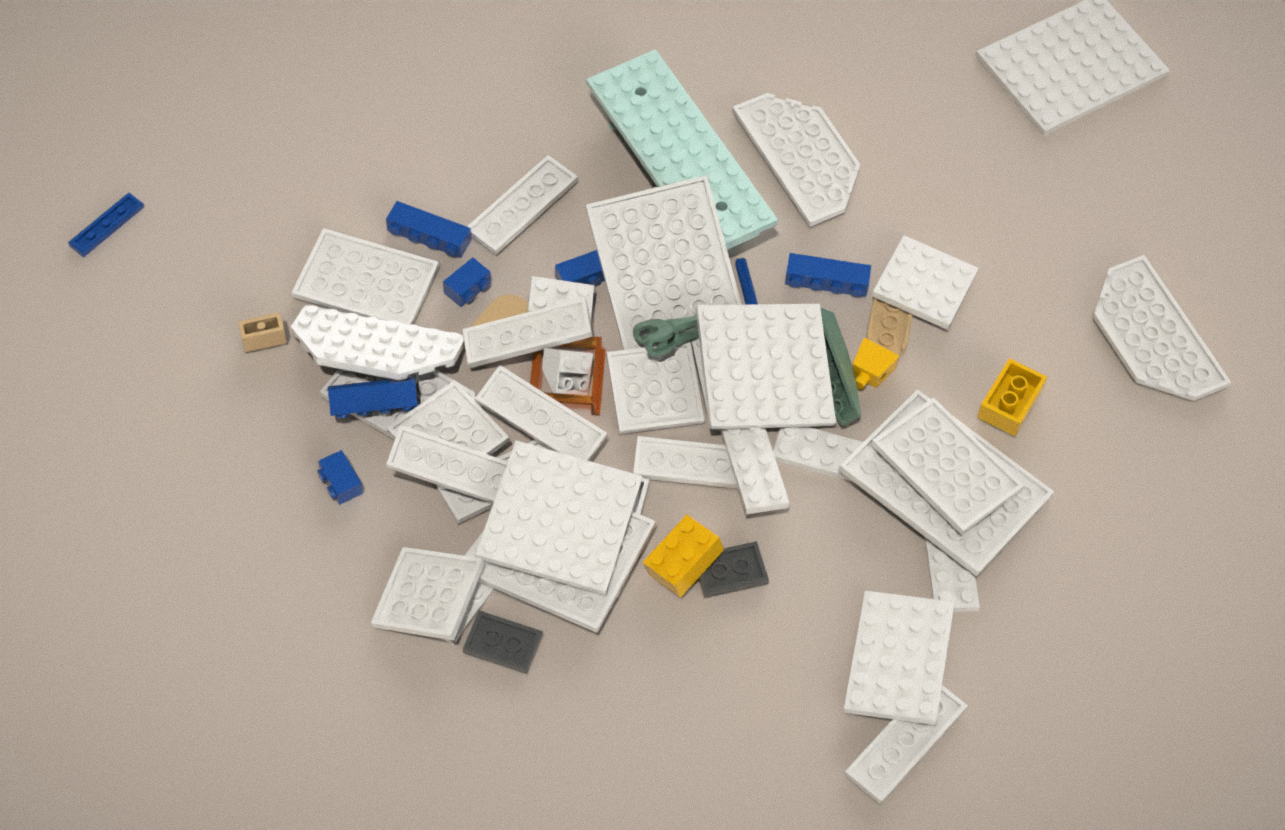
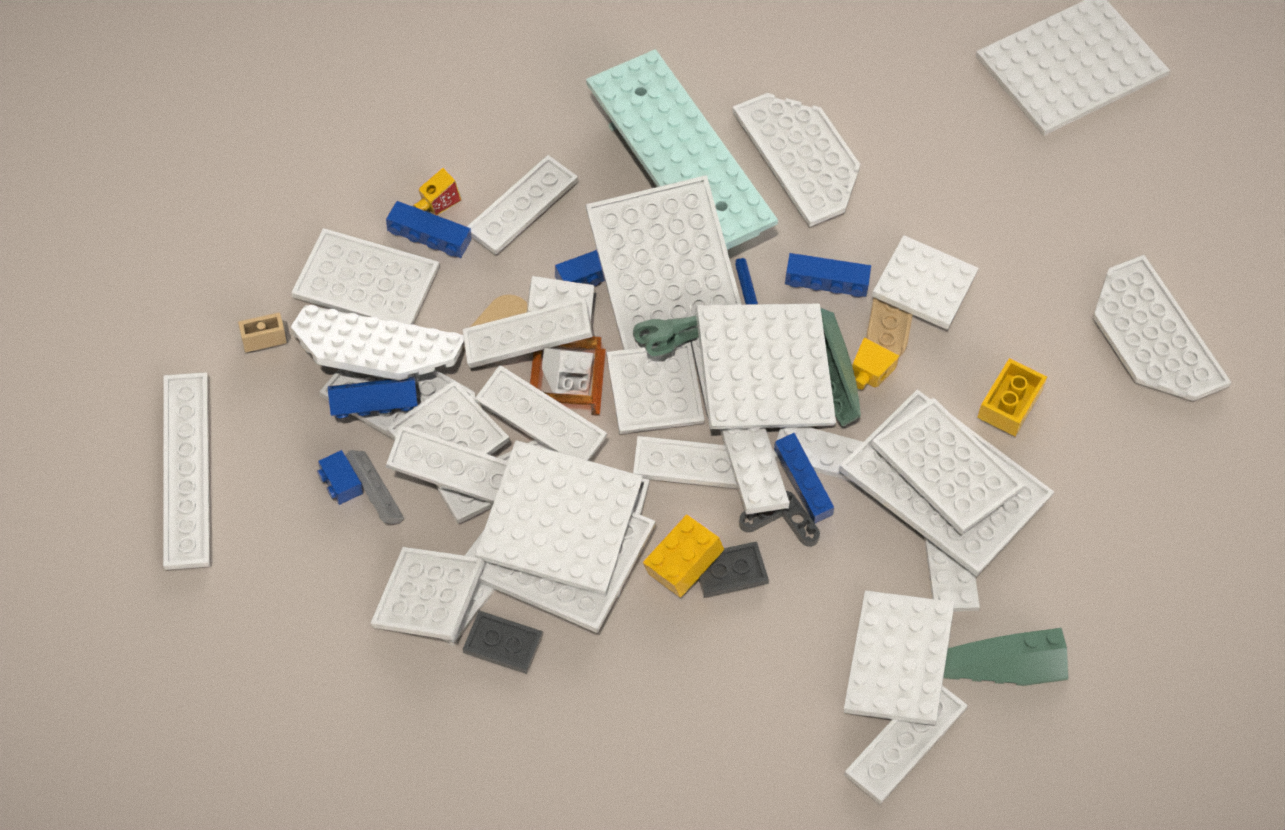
(106, 224): blue tile -> none
(186, 472): none -> white plate
(374, 487): none -> light grey plate
(438, 193): none -> yellow torso
(467, 282): blue brick -> none
(795, 508): none -> dark grey beam
(804, 478): none -> blue brick
(1012, 658): none -> sand green wedge

